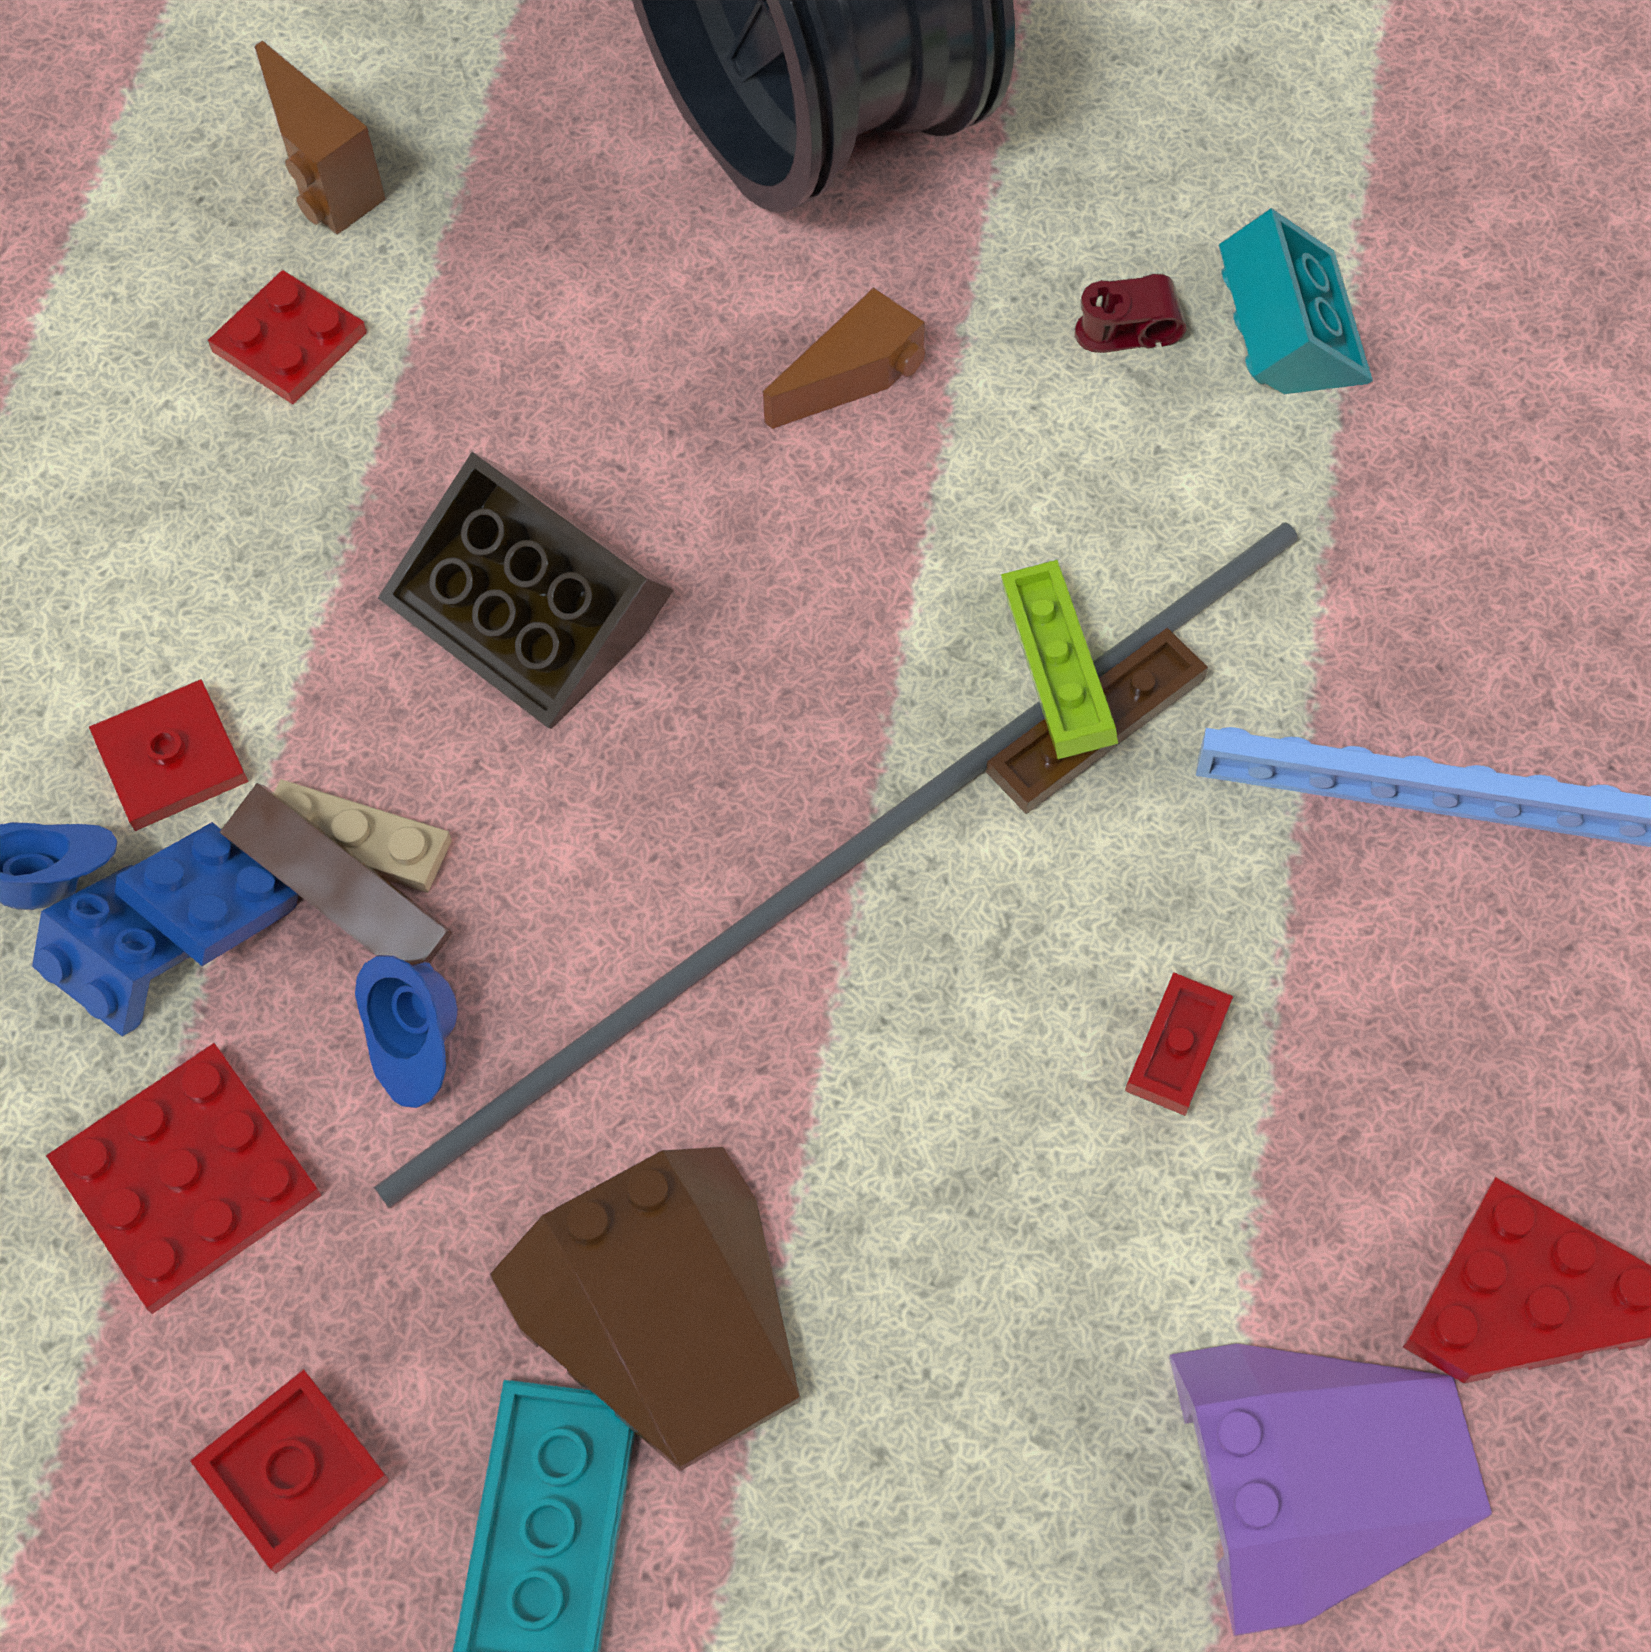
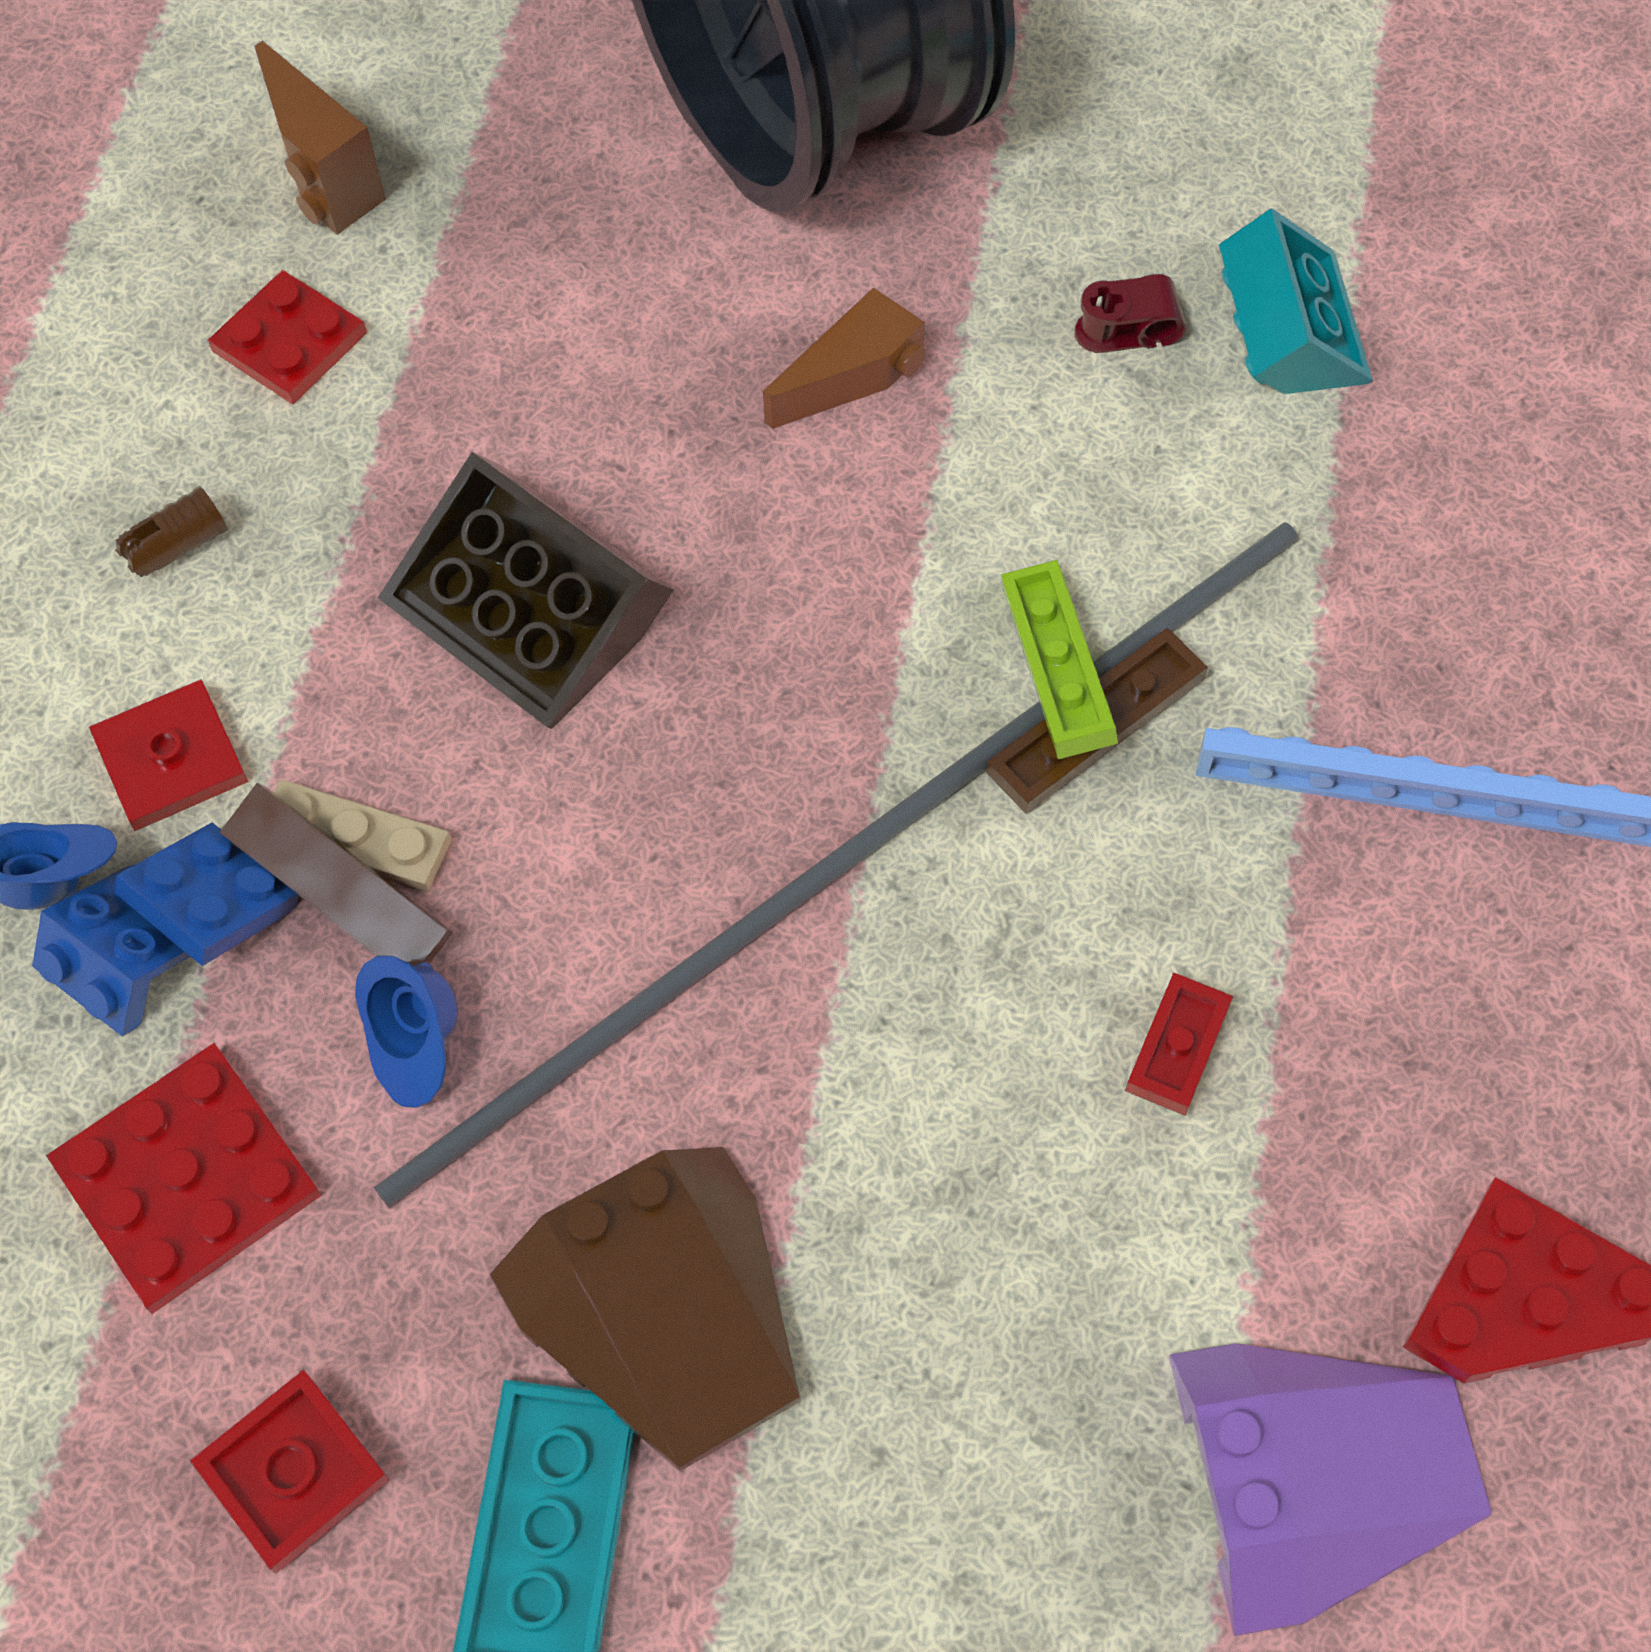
(170, 533): none -> reddish brown hinge

